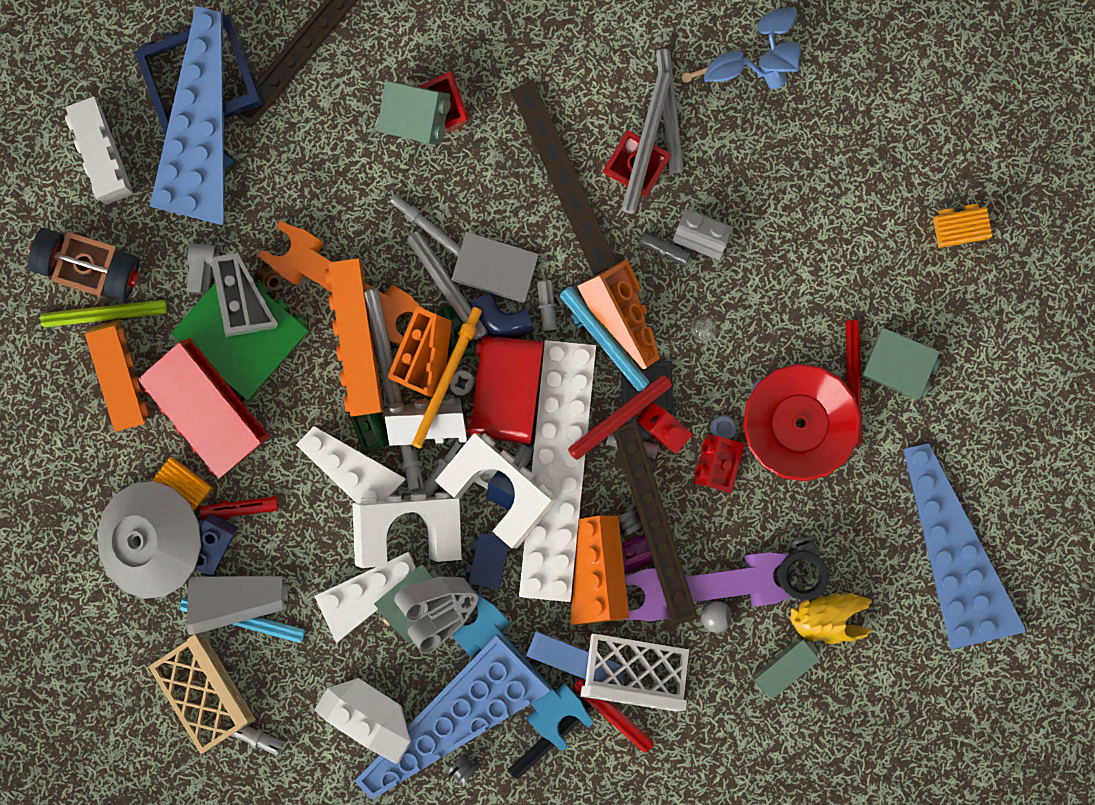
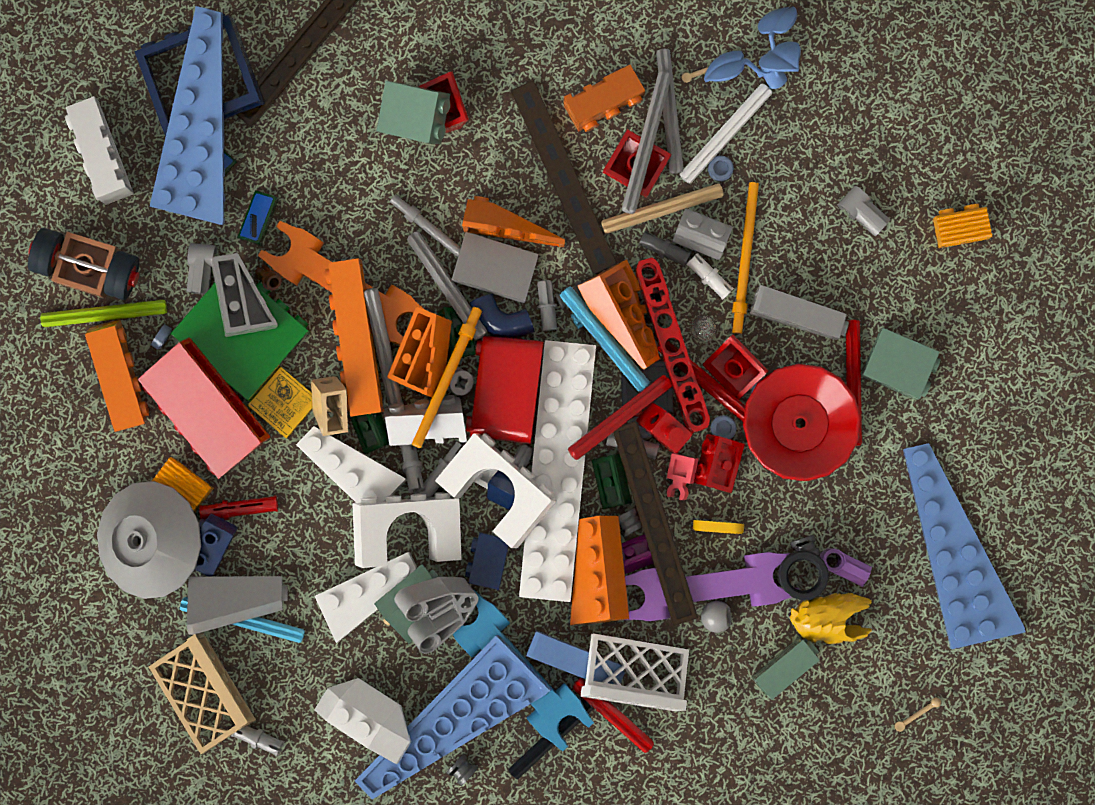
(161, 337): none -> sand blue tile
(258, 218): none -> slope
(283, 402): none -> yellow tile
(330, 396): none -> tan torso
(492, 220): none -> orange wedge
(604, 98): none -> orange wedge
(611, 481): none -> dark green slope
(662, 208): none -> tan axle
(664, 307): none -> red piece
(681, 471): none -> coral plate
(709, 276): none -> white pin
(711, 386): none -> red axle
(720, 168): none -> sand blue tile
(720, 527): none -> yellow tile
(726, 133): none -> white axle
(735, 367): none -> red slope
(740, 306): none -> light orange bar
(798, 313): none -> light grey slope
(848, 567): none -> medium lavender piece
(859, 207): none -> light grey piece
(900, 726): none -> tan hinge

